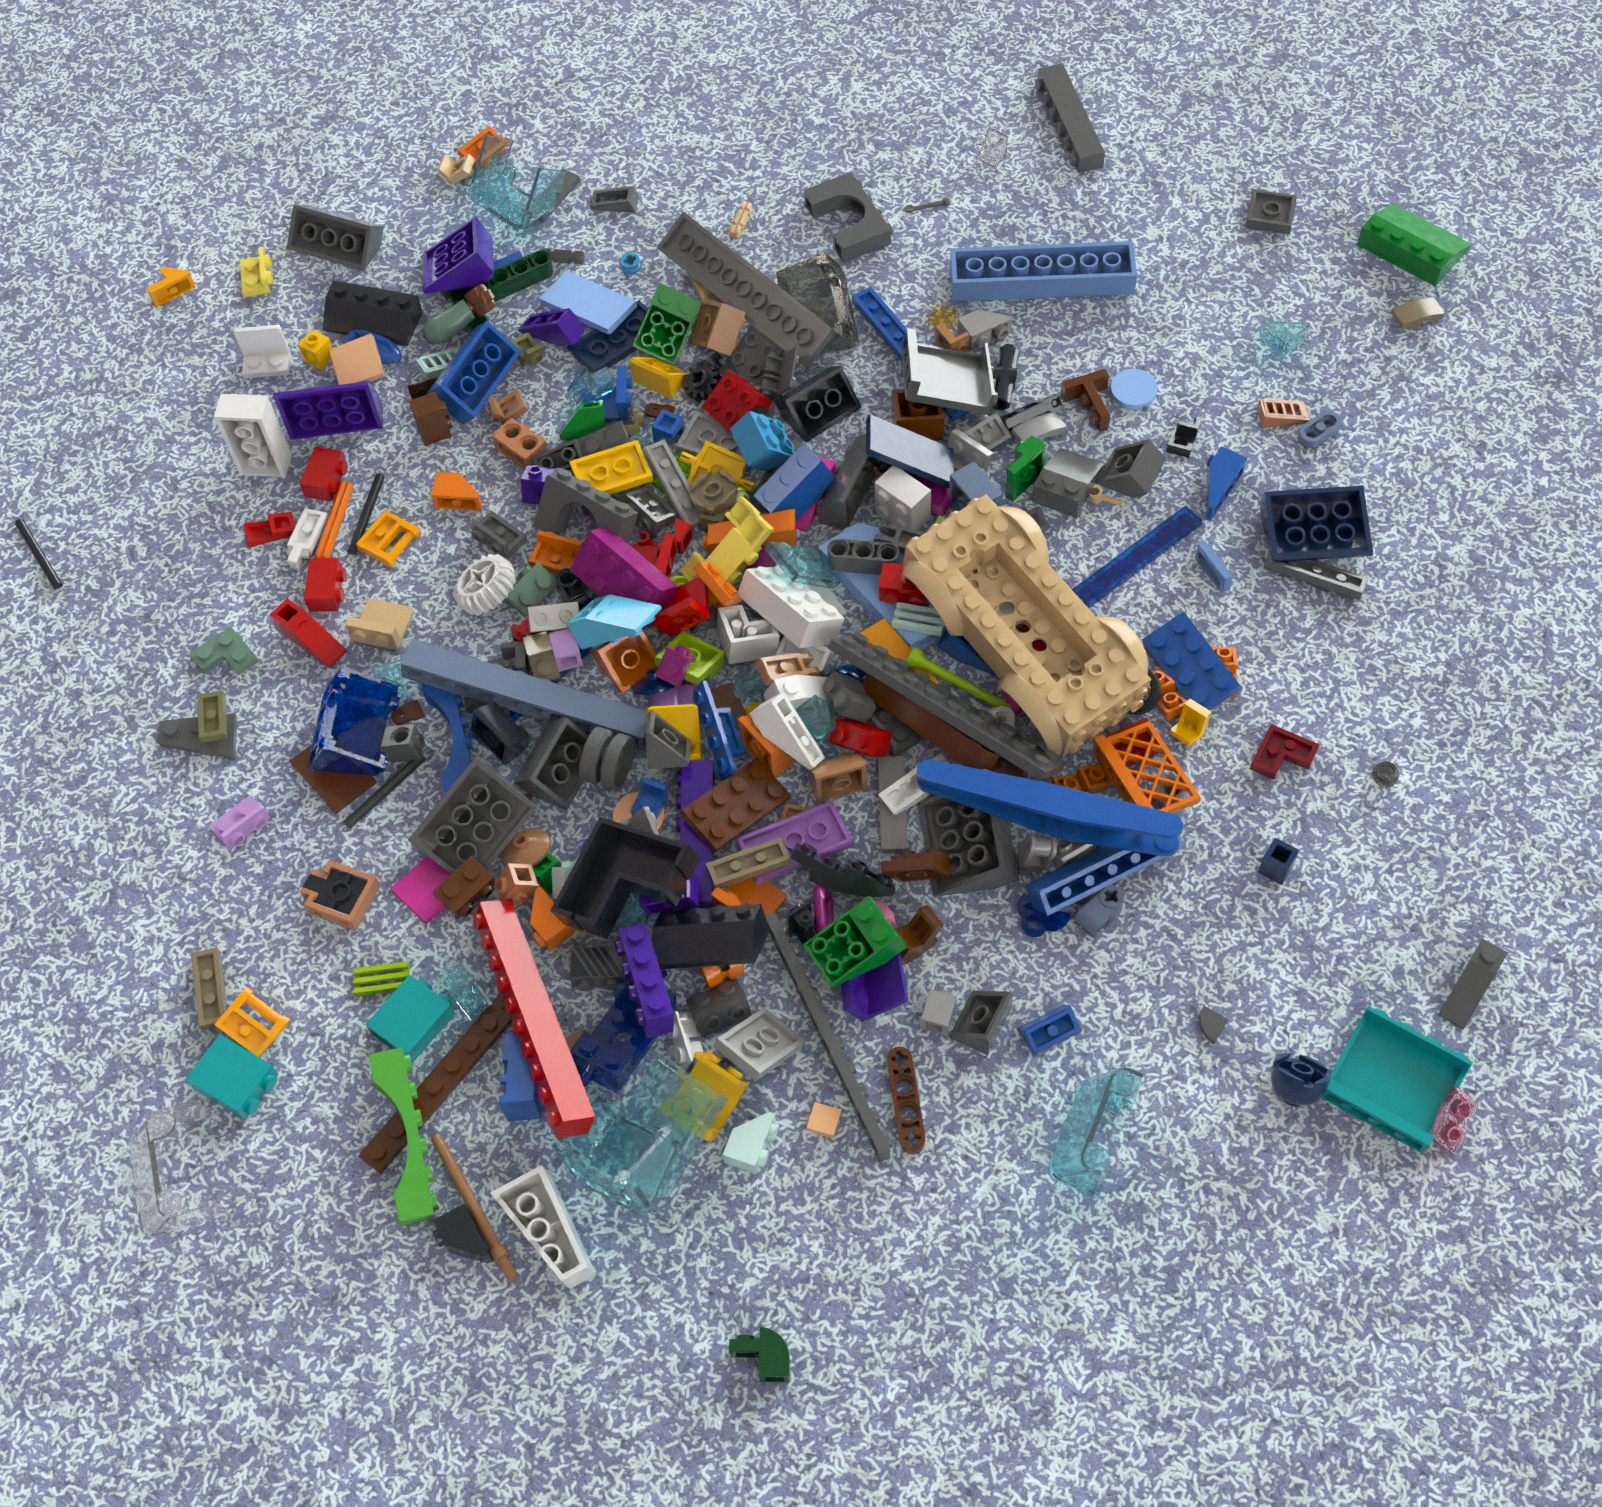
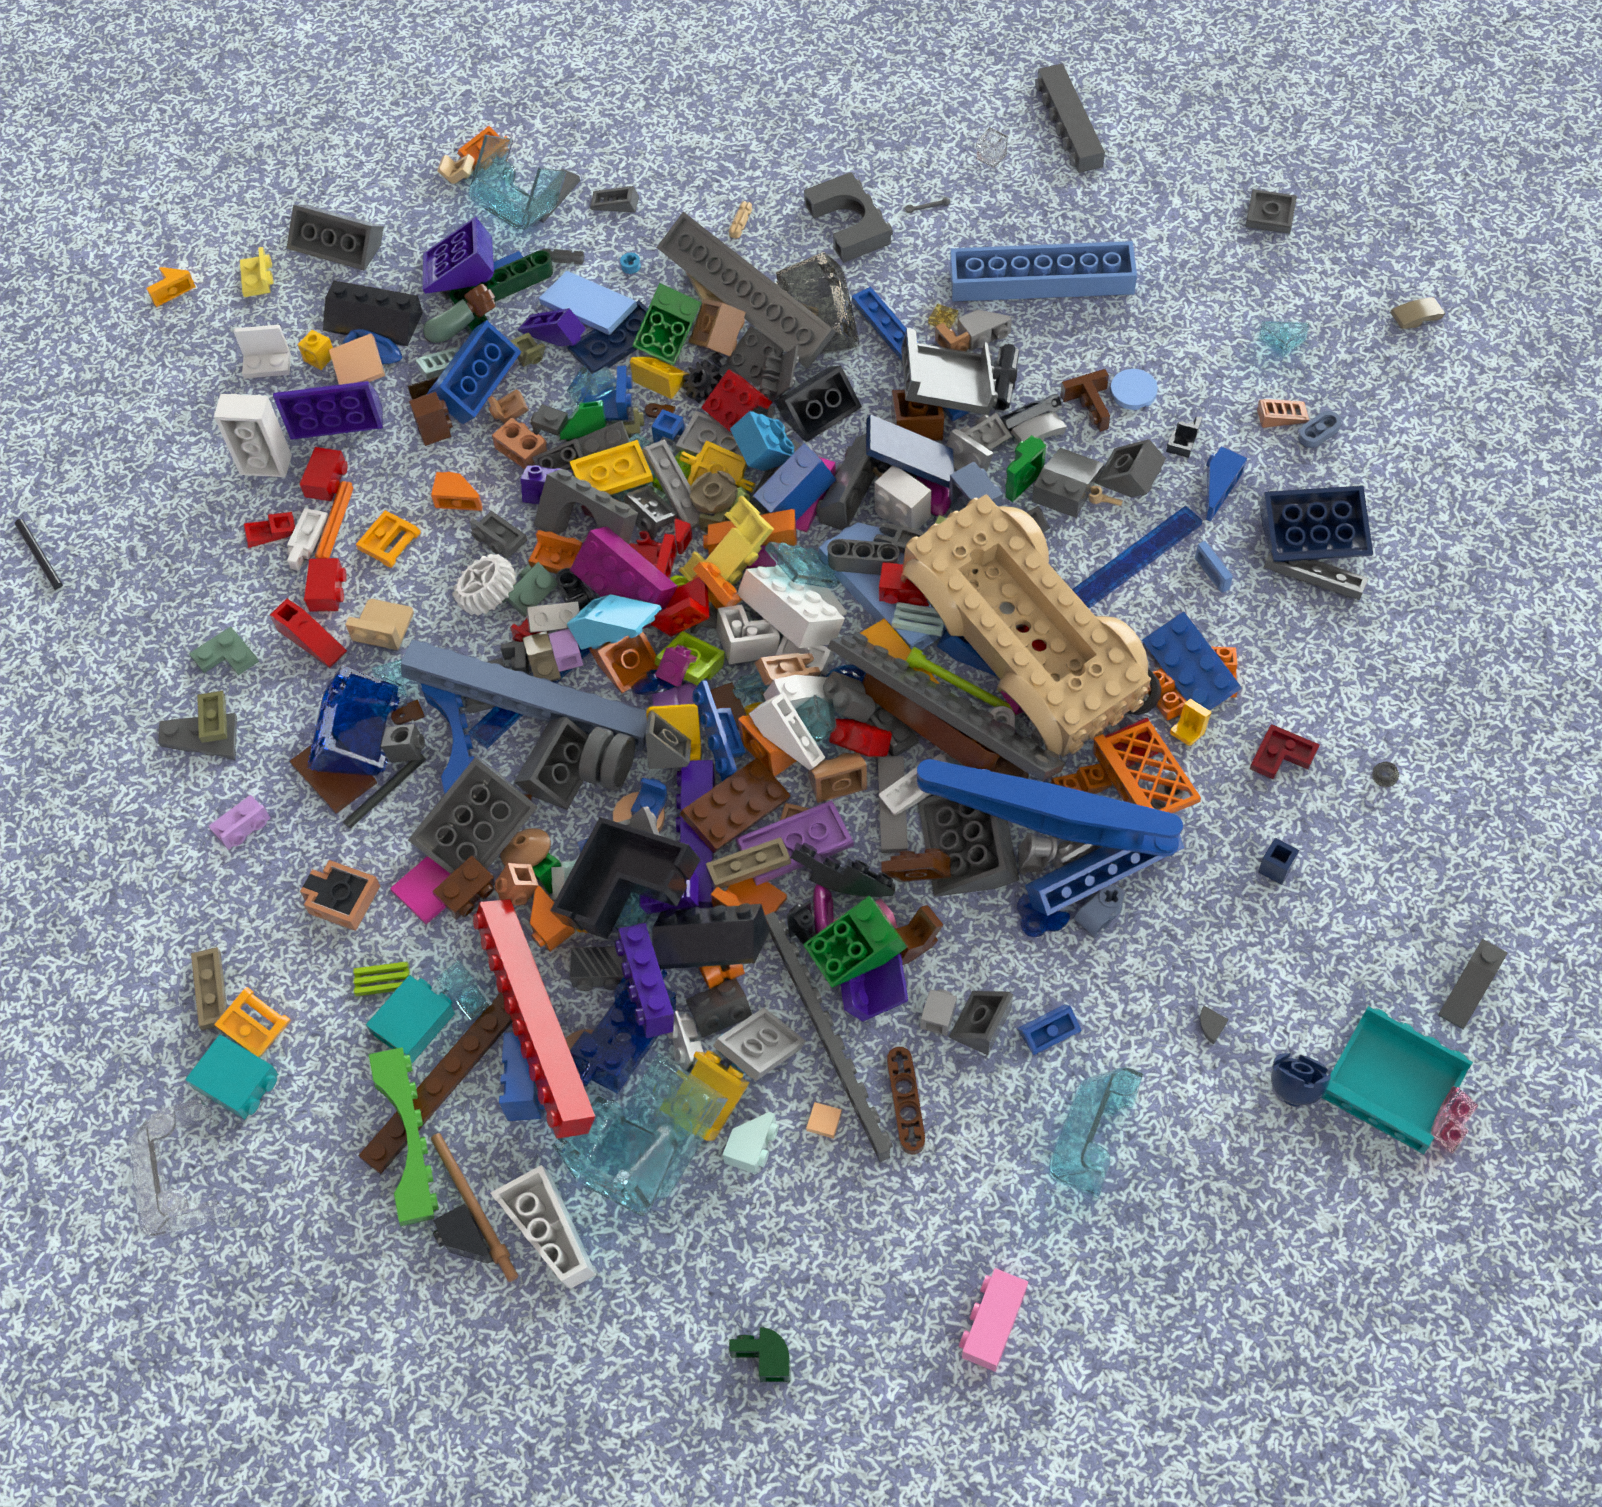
(366, 513): black bar -> none
(499, 732): black slope -> none
(548, 420): none -> dark grey bracket
(993, 1319): none -> bright pink brick
(1412, 243): green slope -> none

